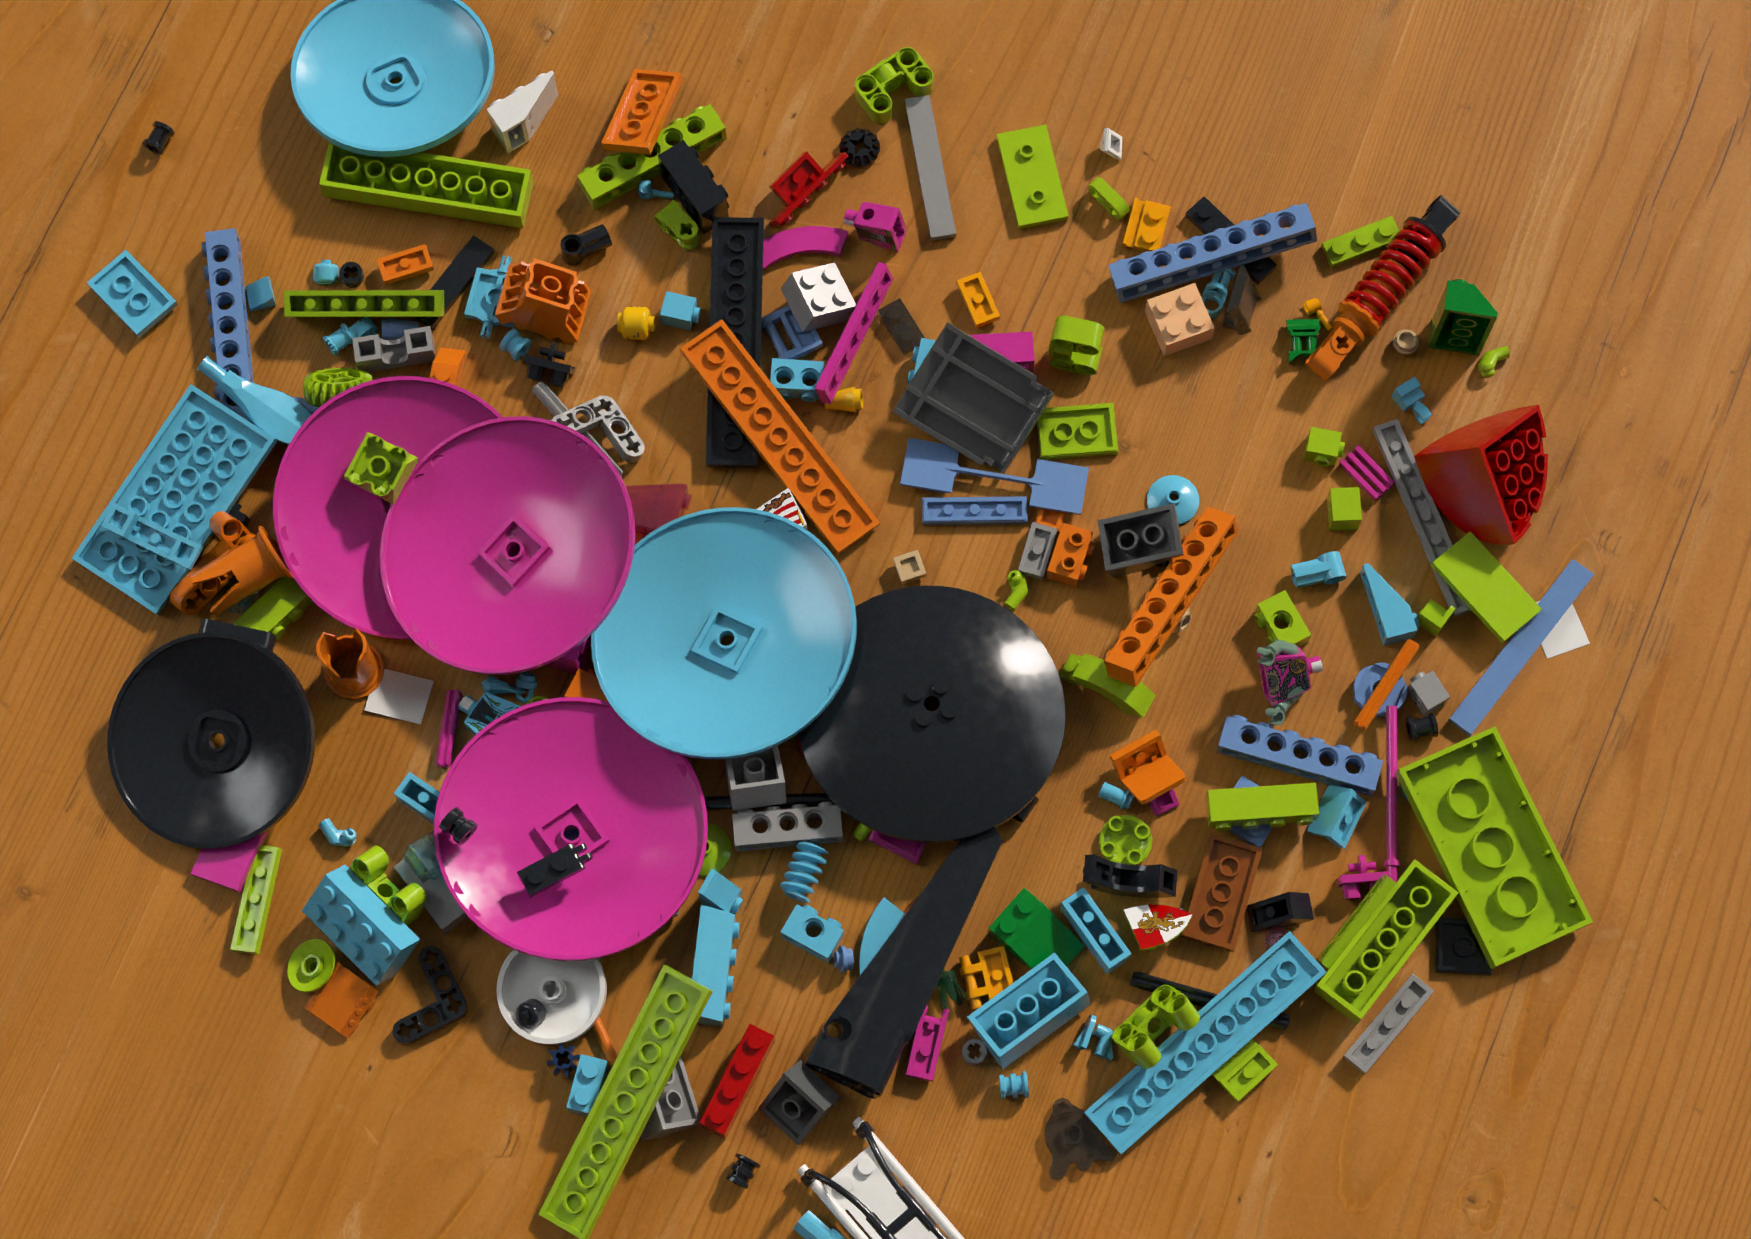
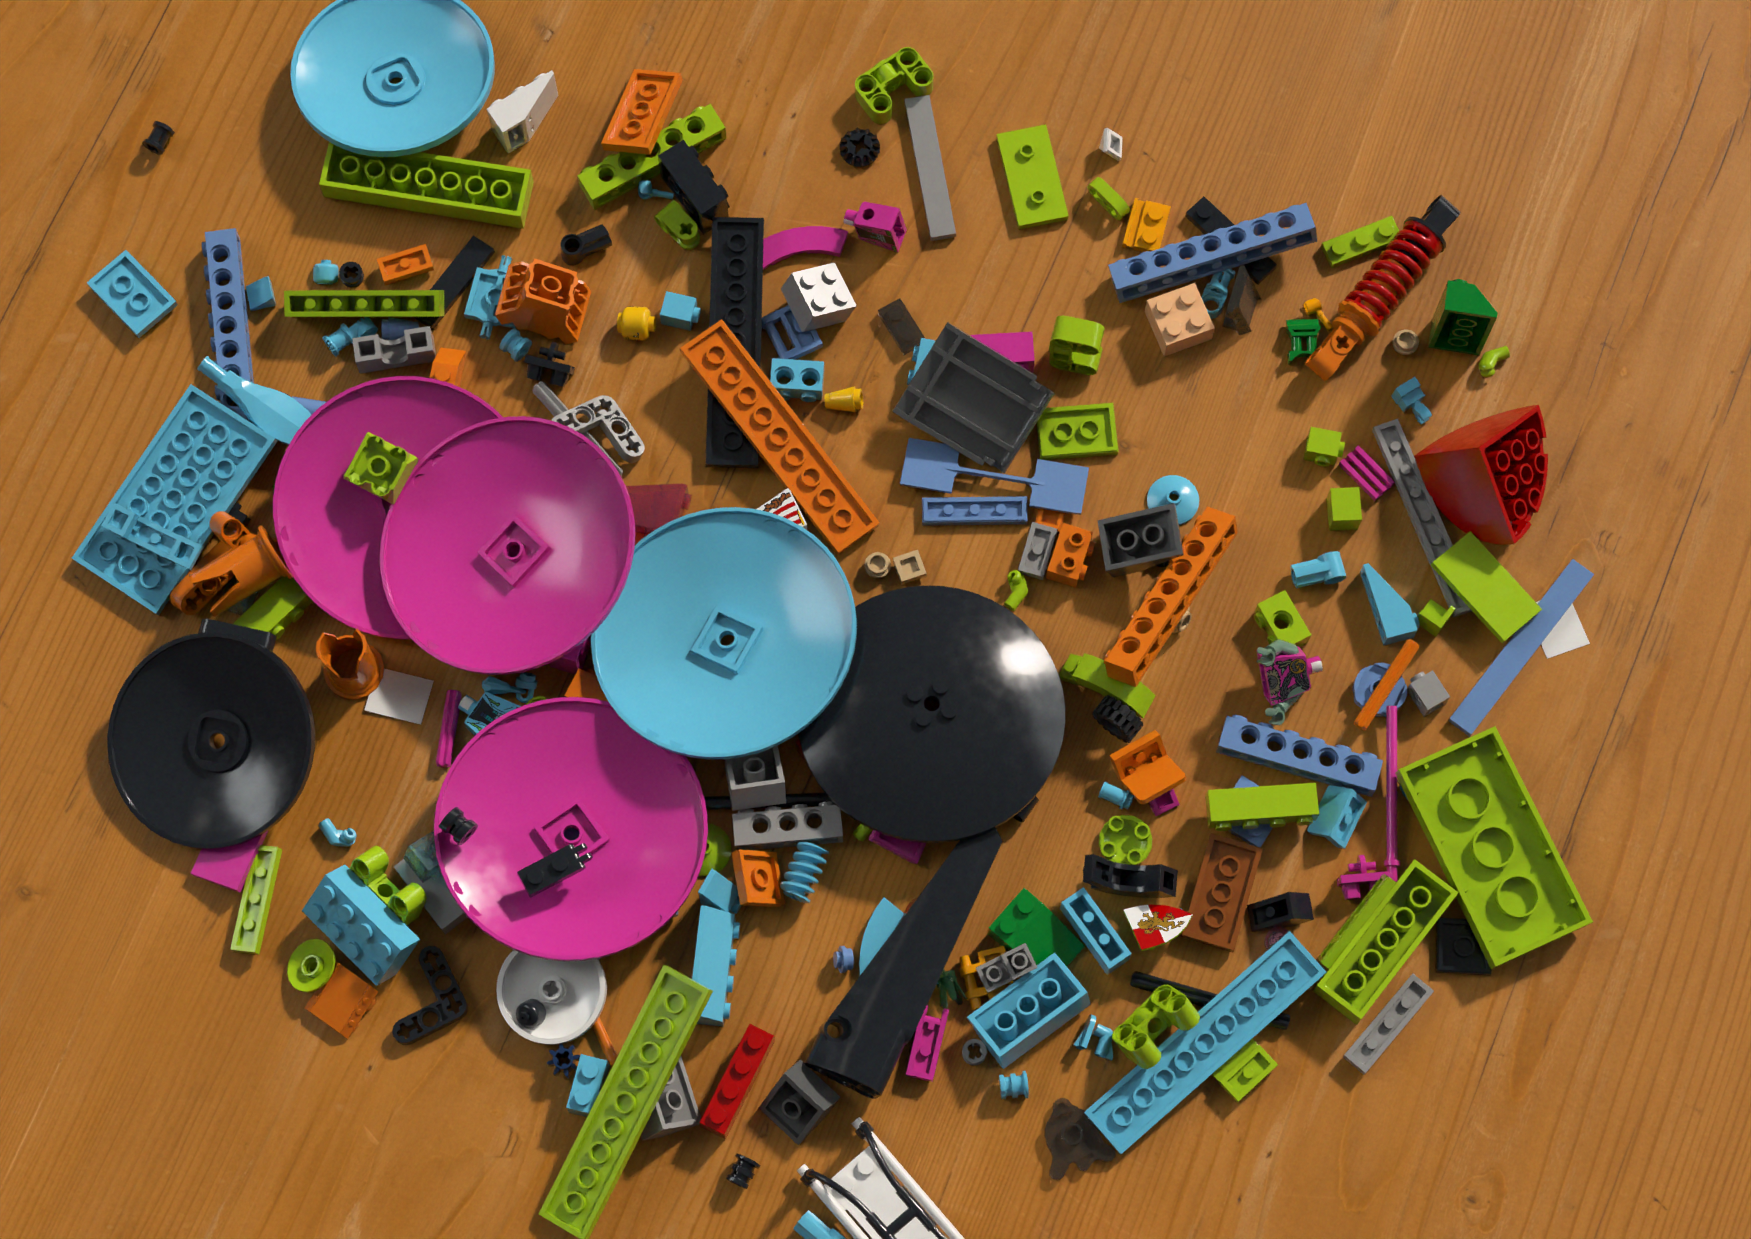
(327, 383): lime gear -> none
(418, 797): medium azure brick -> none
(758, 878): none -> orange plate
(800, 181): red bracket -> none
(820, 946): medium azure brick -> none
(854, 333): dark pink tile -> none
(877, 565): none -> tan plate
(978, 300): light orange plate -> none
(1006, 967): none -> light grey slope
(1117, 719): none -> black tyre
(1422, 727): black bush -> none

